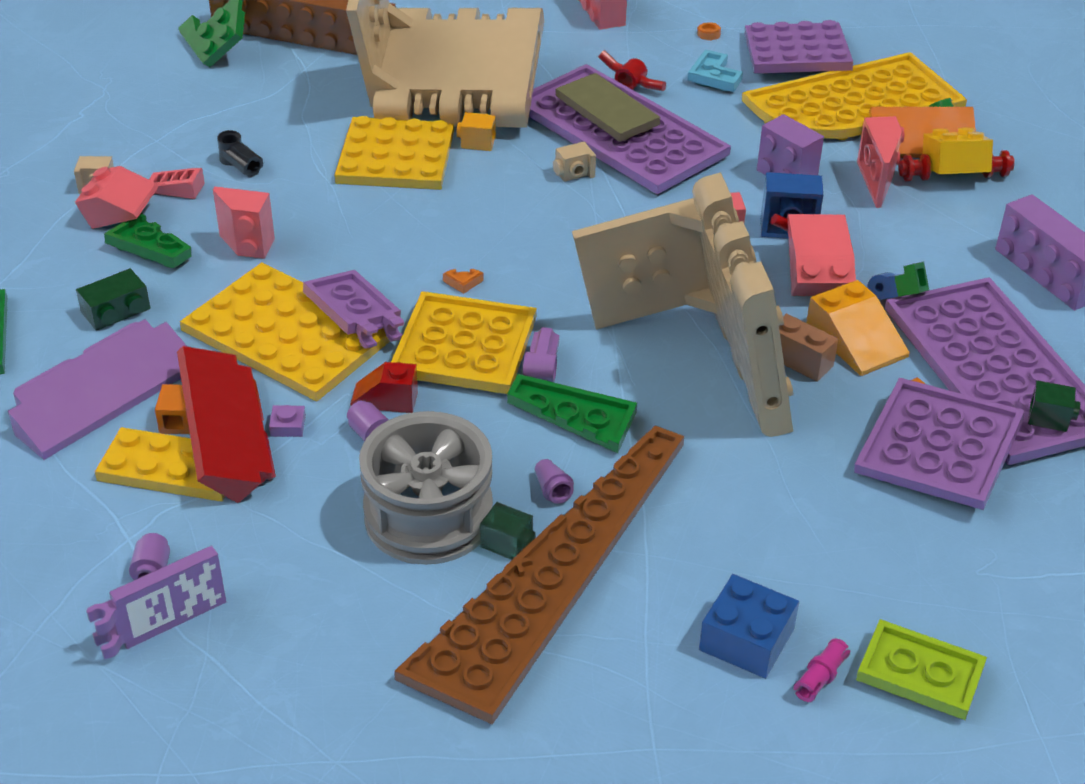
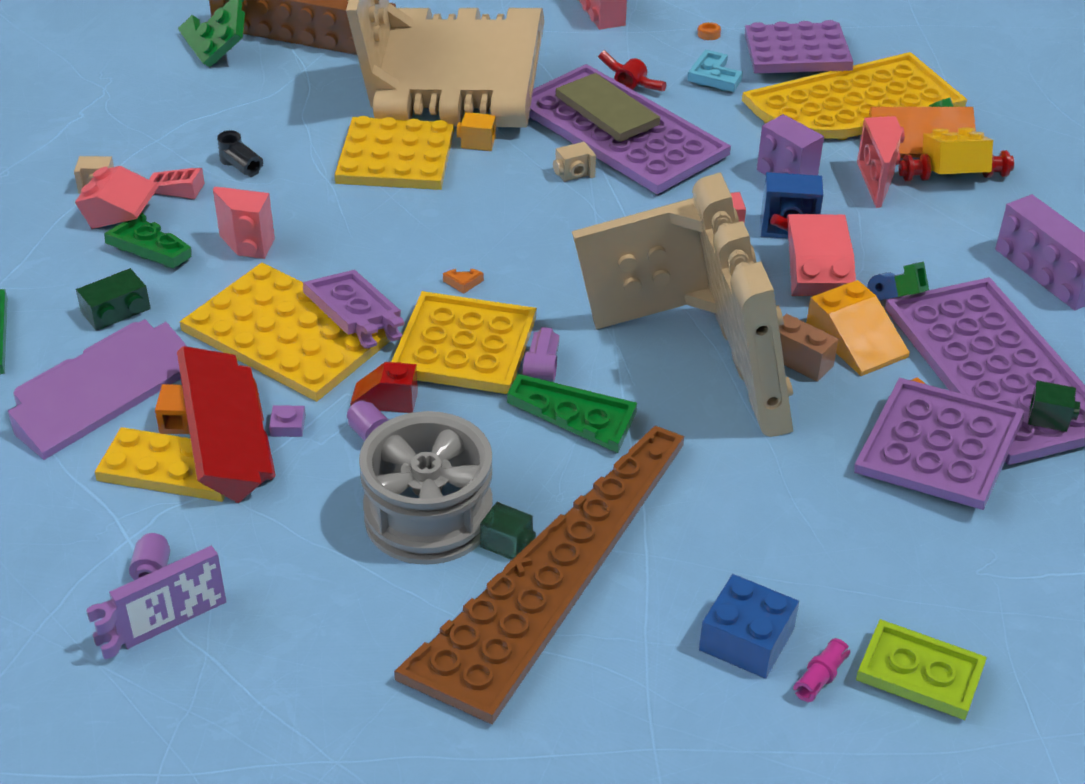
(554, 482): medium lavender cone -> none

